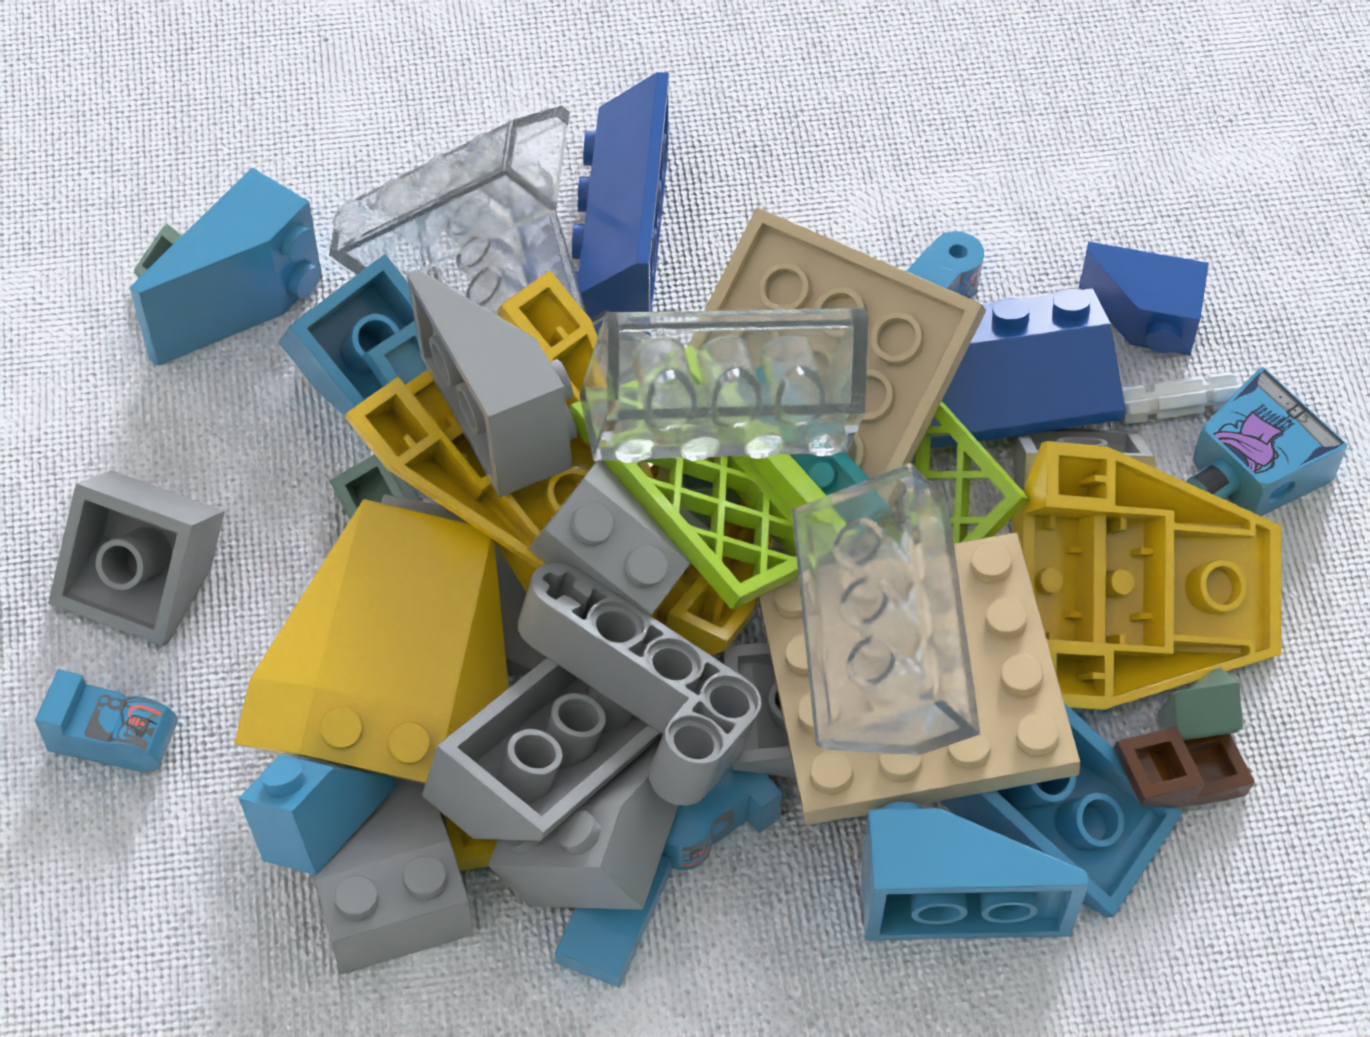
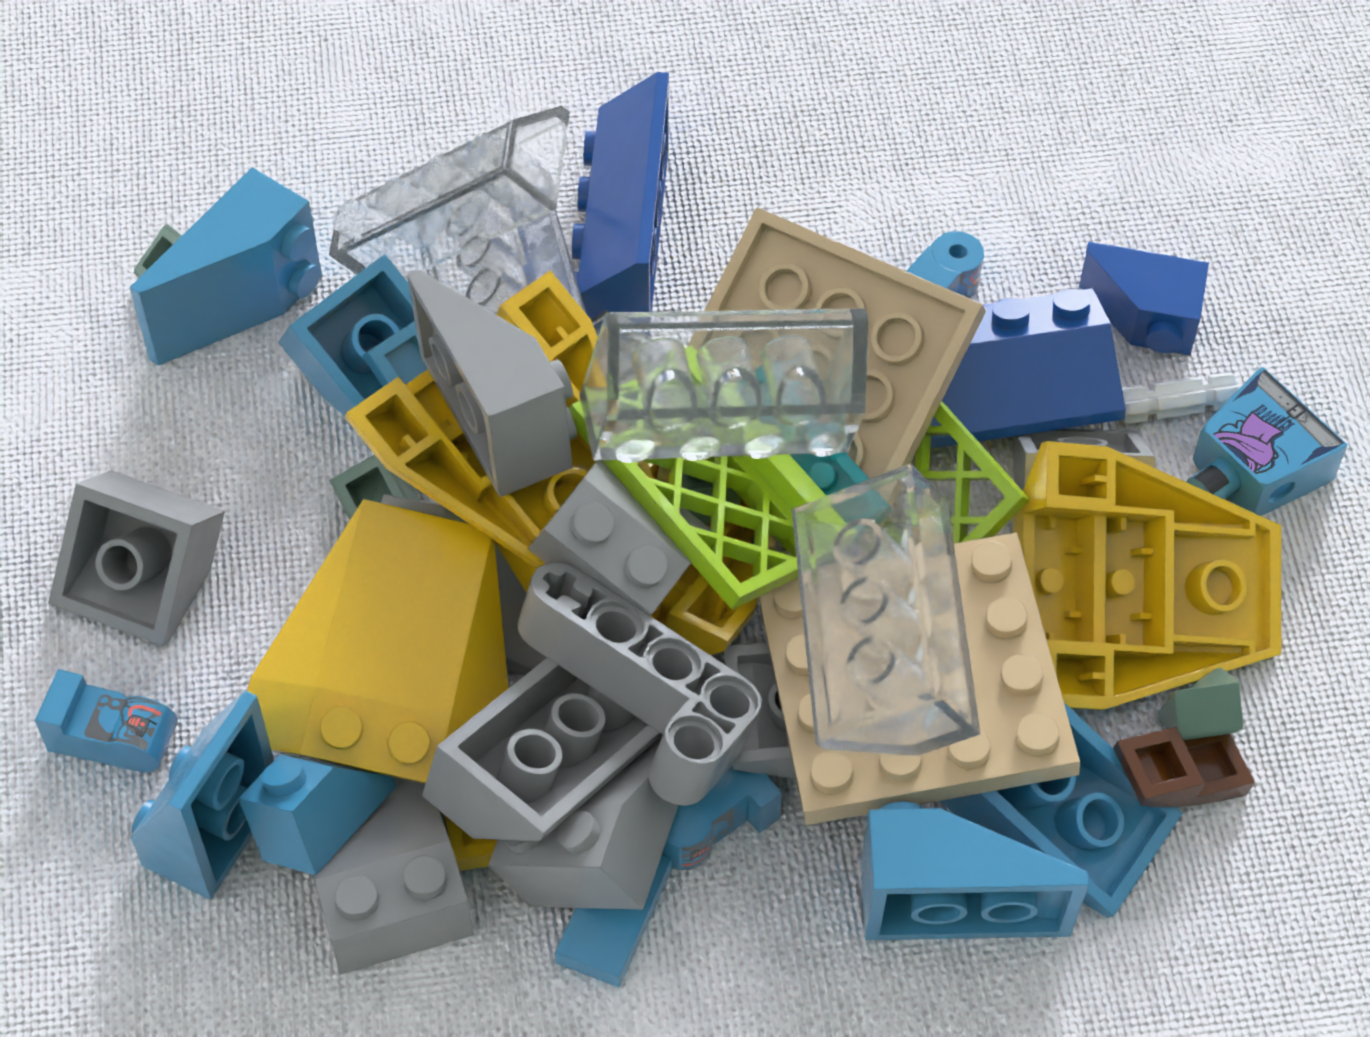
(197, 820): none -> dark azure slope

